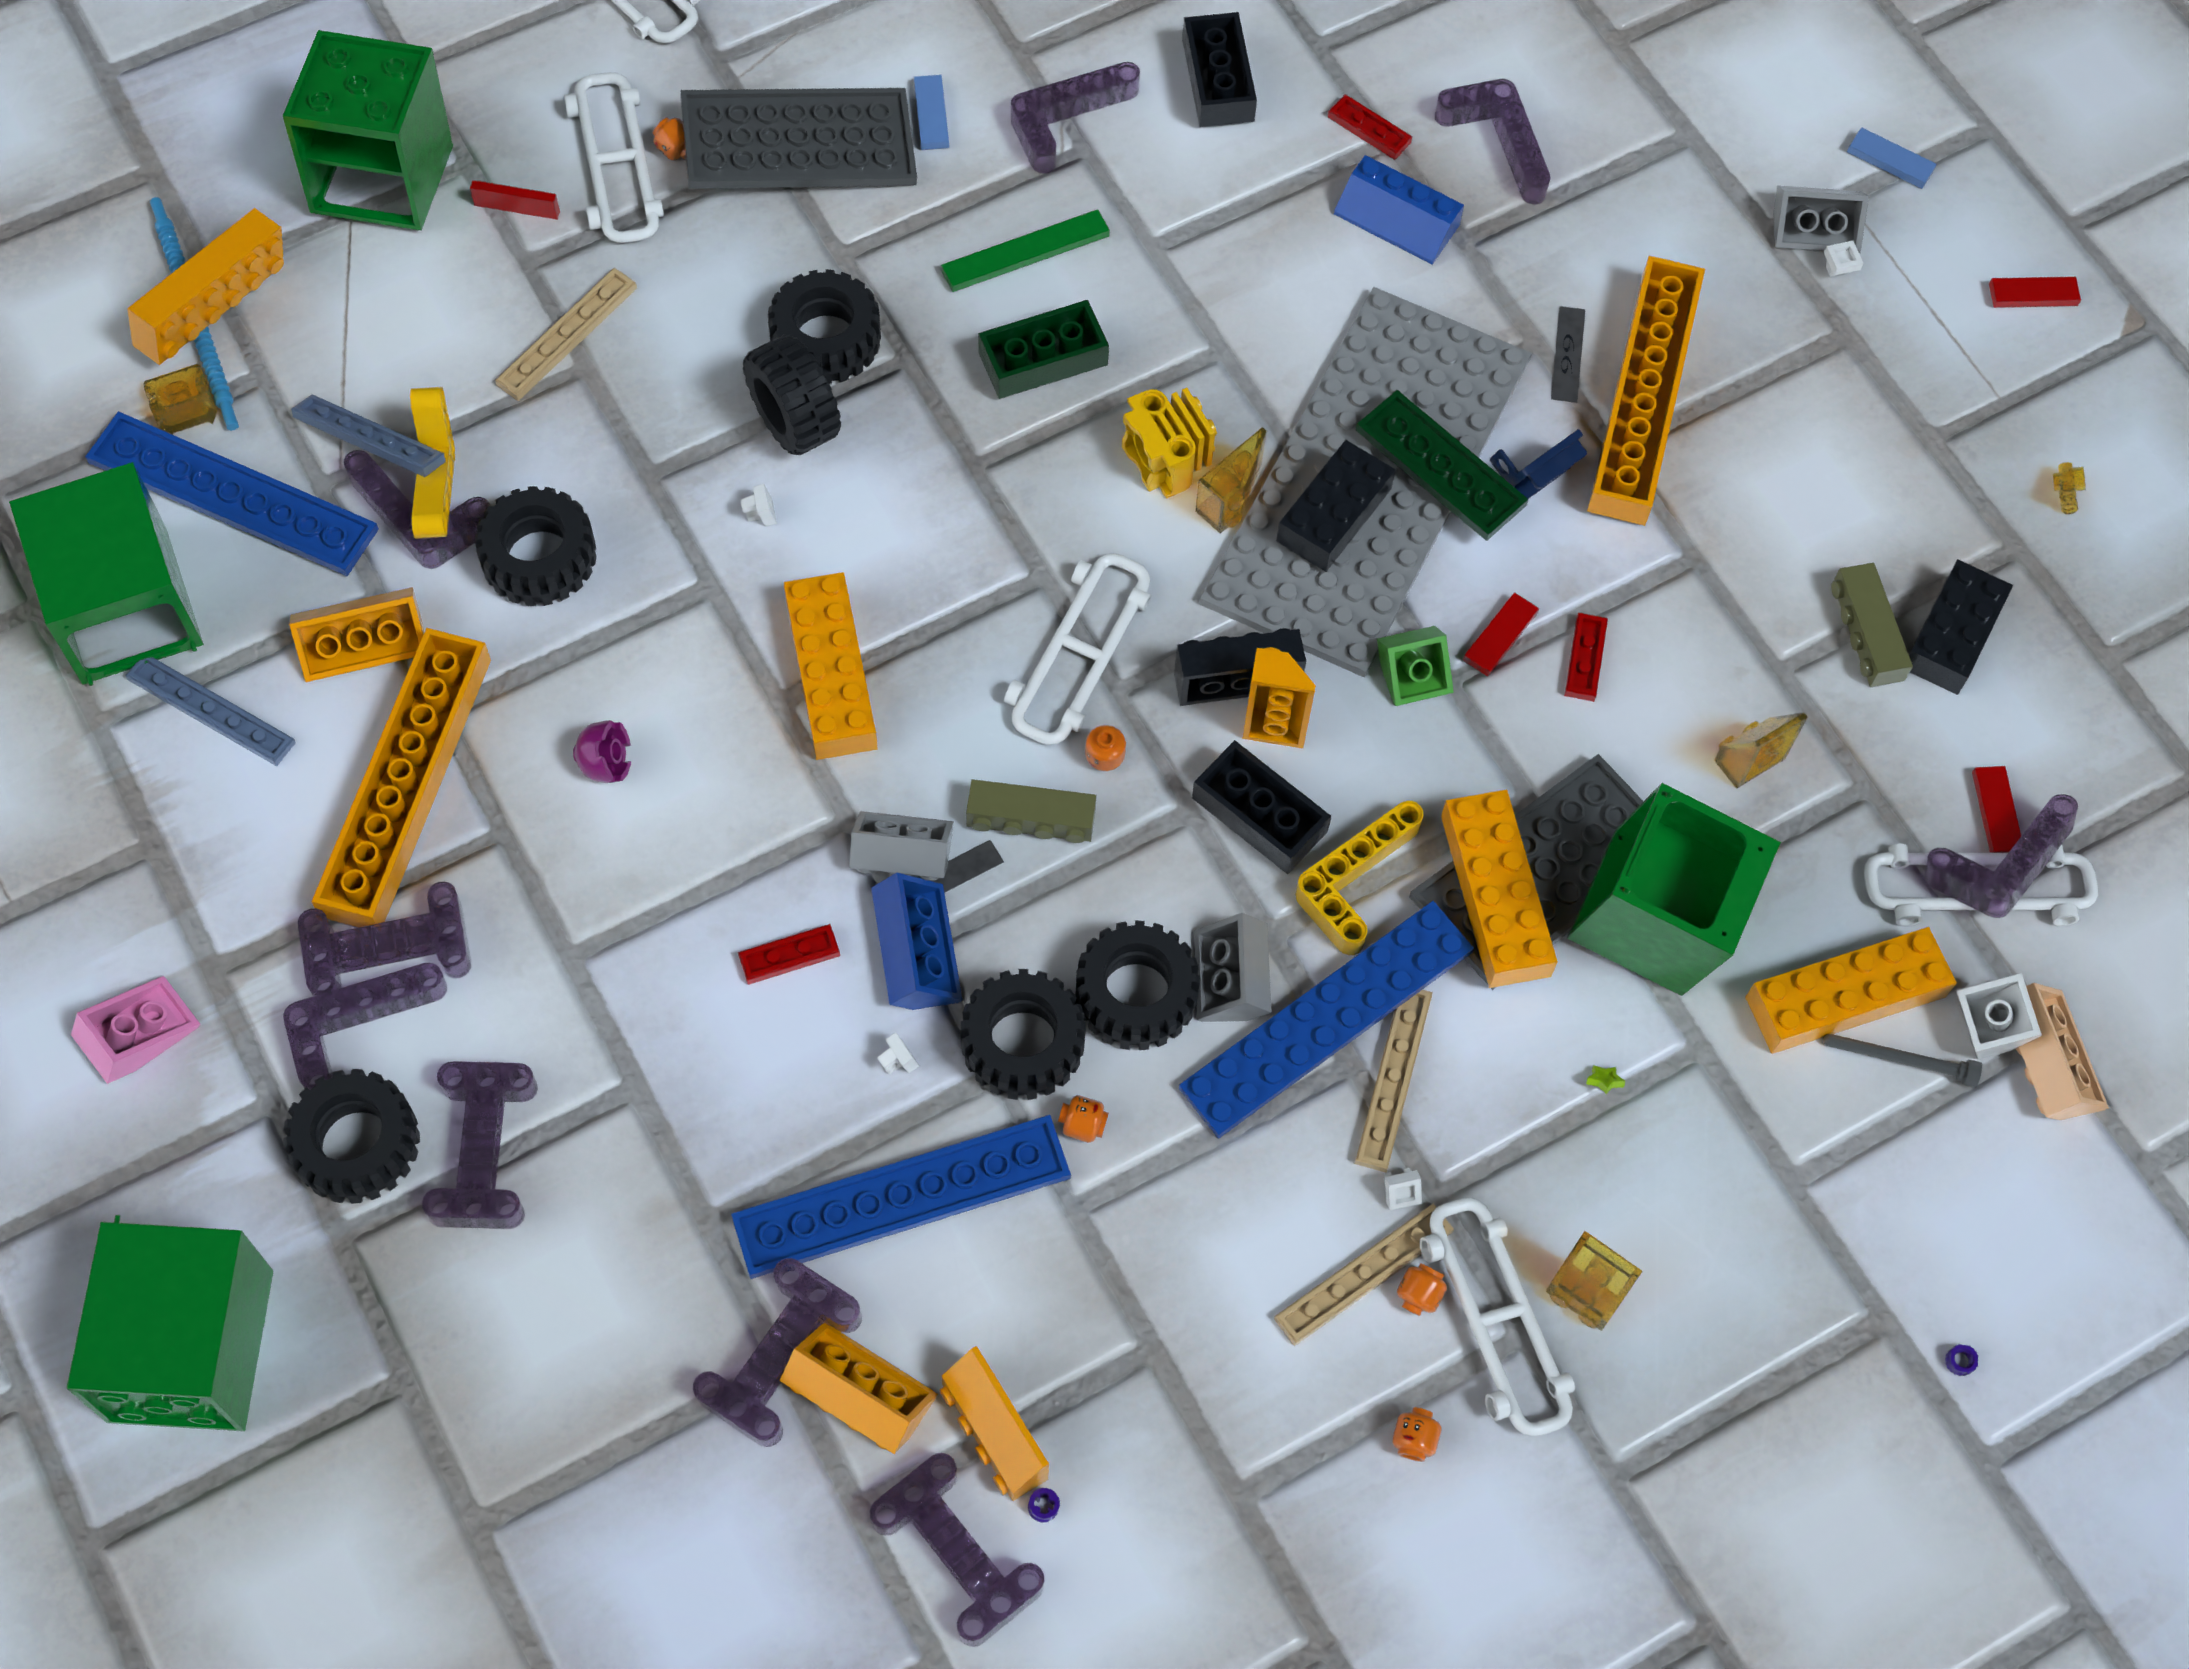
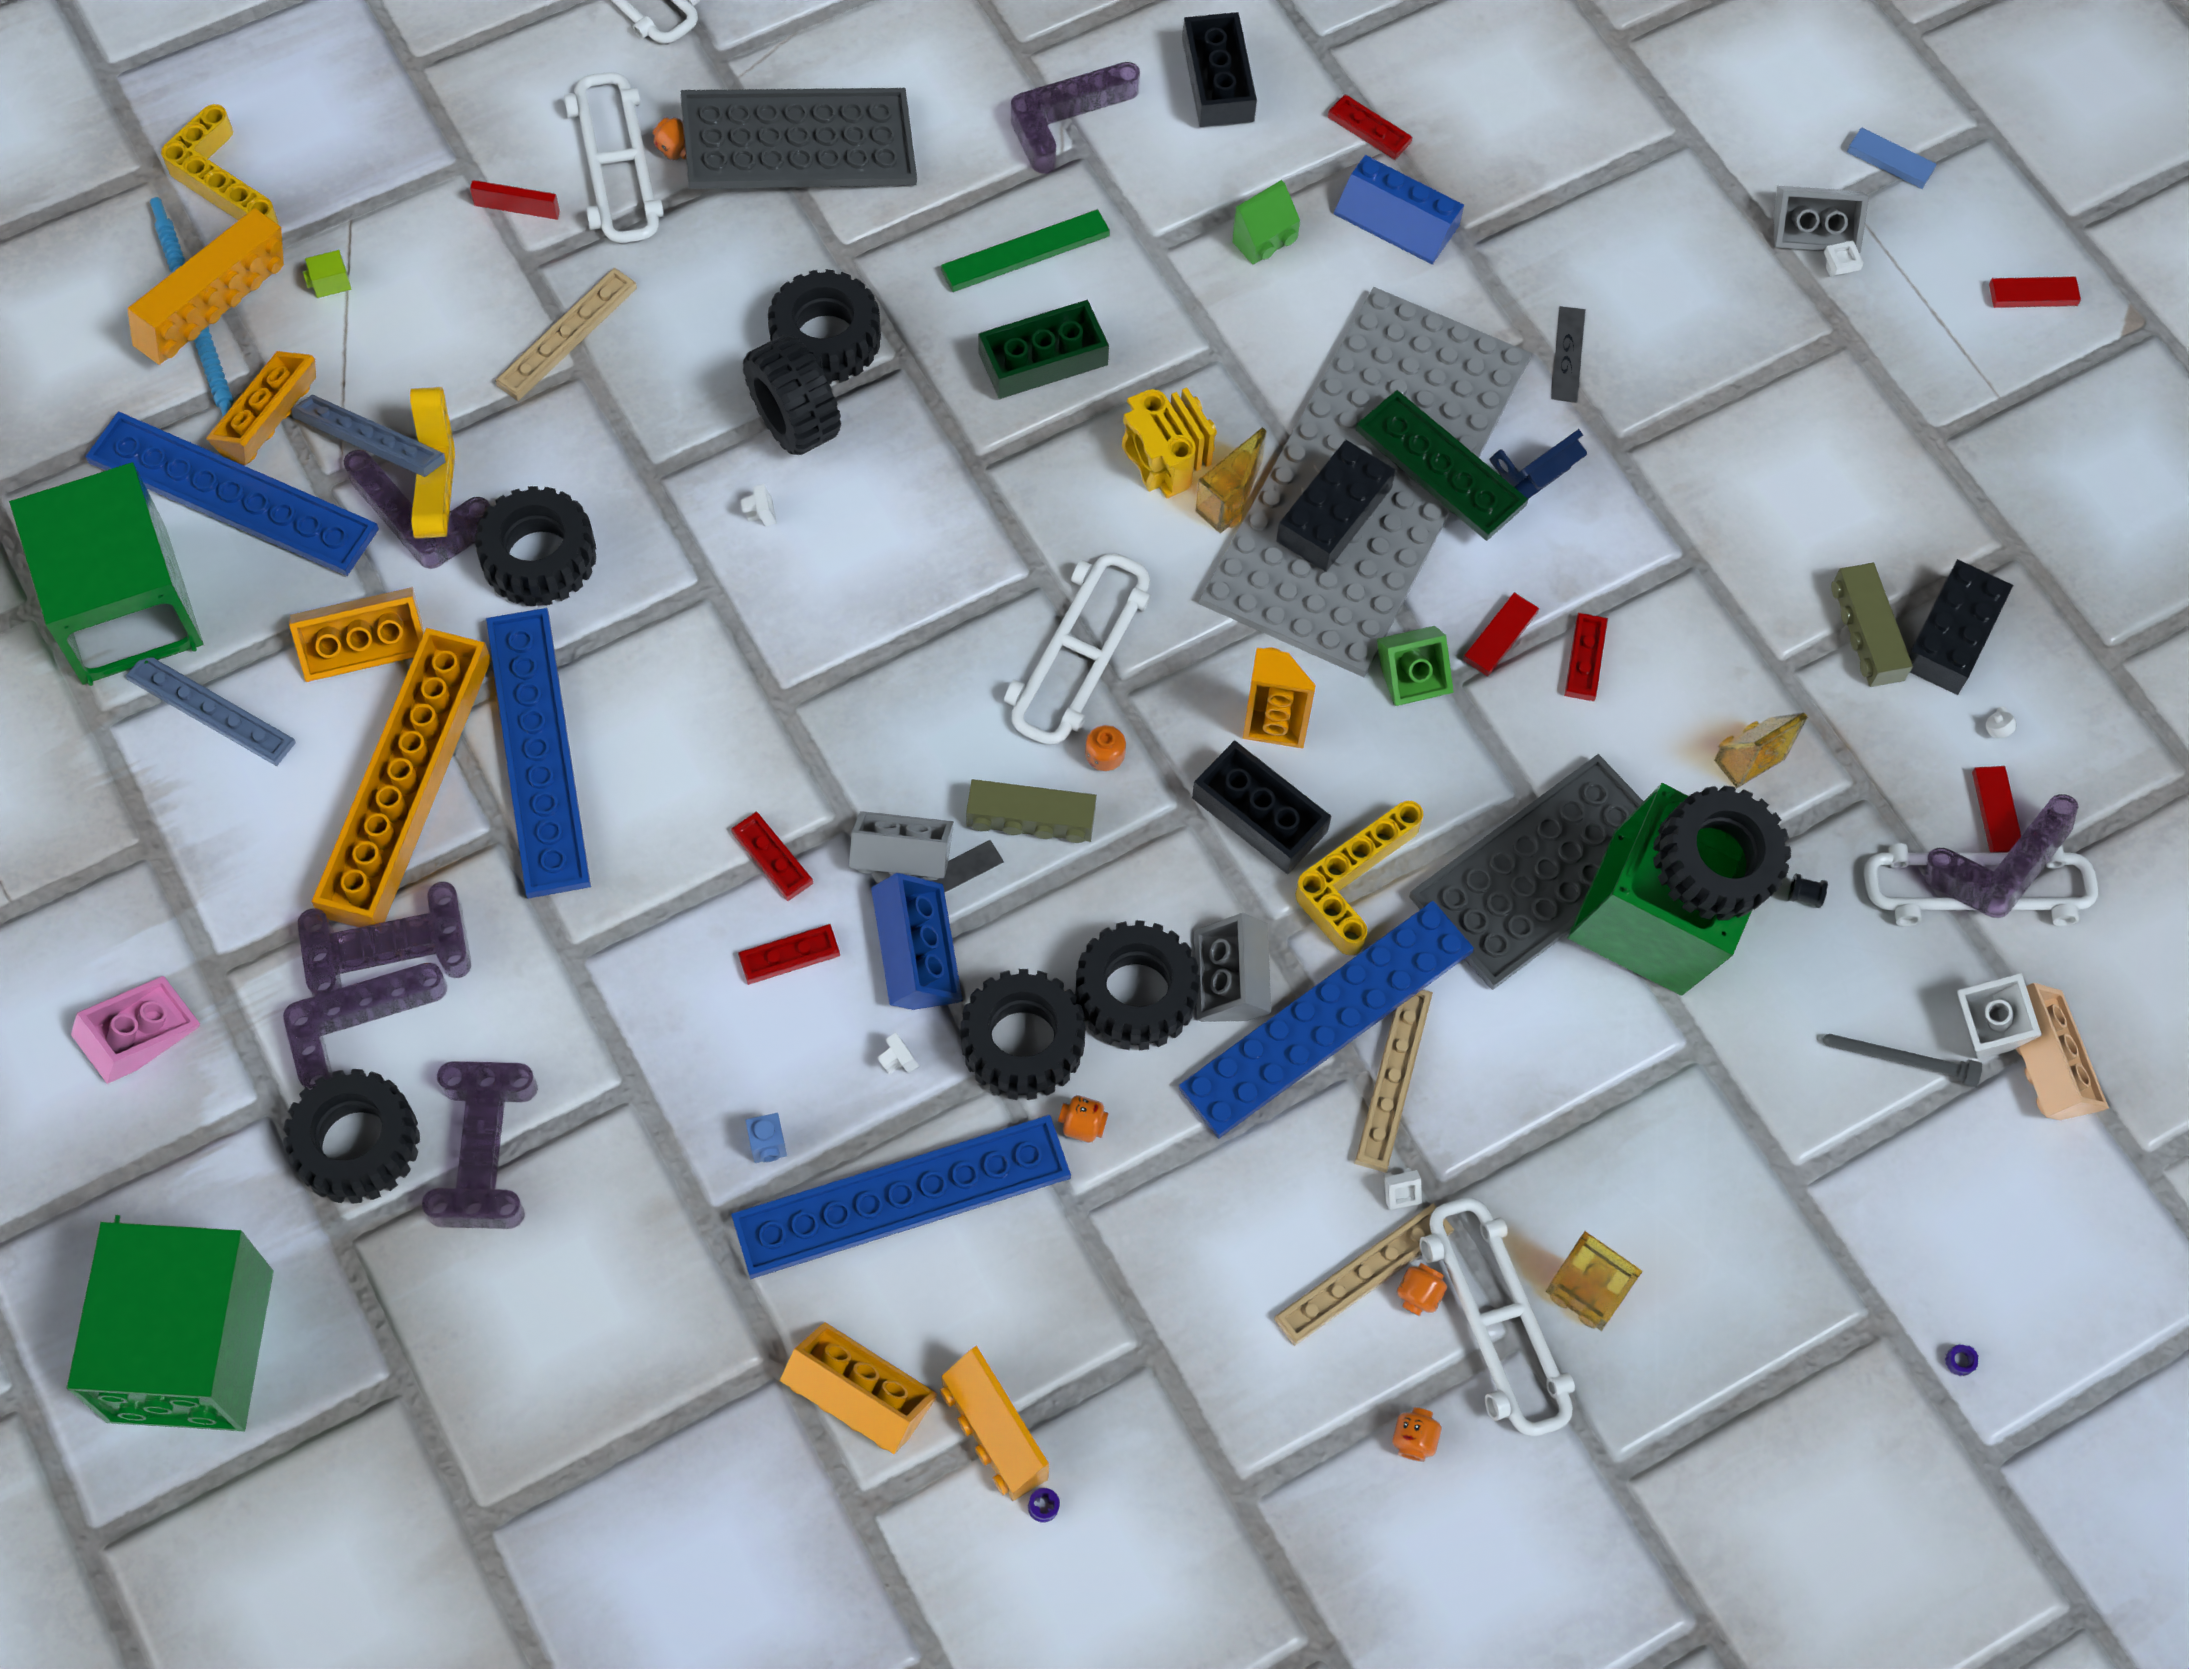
(180, 399): clear yellow slope -> none
(189, 163): none -> yellow beam
(263, 406): none -> light orange slope
(327, 274): none -> lime brick
(370, 111): green piece -> none
(538, 753): none -> blue plate
(602, 751): magenta cylinder -> none
(766, 1138): none -> medium blue brick
(766, 1365): clear purple beam -> none
(772, 856): none -> red tile
(830, 666): light orange brick -> none
(931, 112): medium blue tile -> none
(956, 1549): clear purple beam -> none
(1225, 665): black brick -> none
(1266, 223): none -> bright green slope
(1498, 889): light orange brick -> none
(1502, 104): clear purple beam -> none
(1605, 1079): lime piece -> none
(1646, 391): light orange brick -> none
(1749, 825): none -> black tyre
(1808, 890): none -> black bush
(1850, 990): light orange brick -> none
(2001, 723): none -> white piece
(2067, 483): clear yellow plate -> none

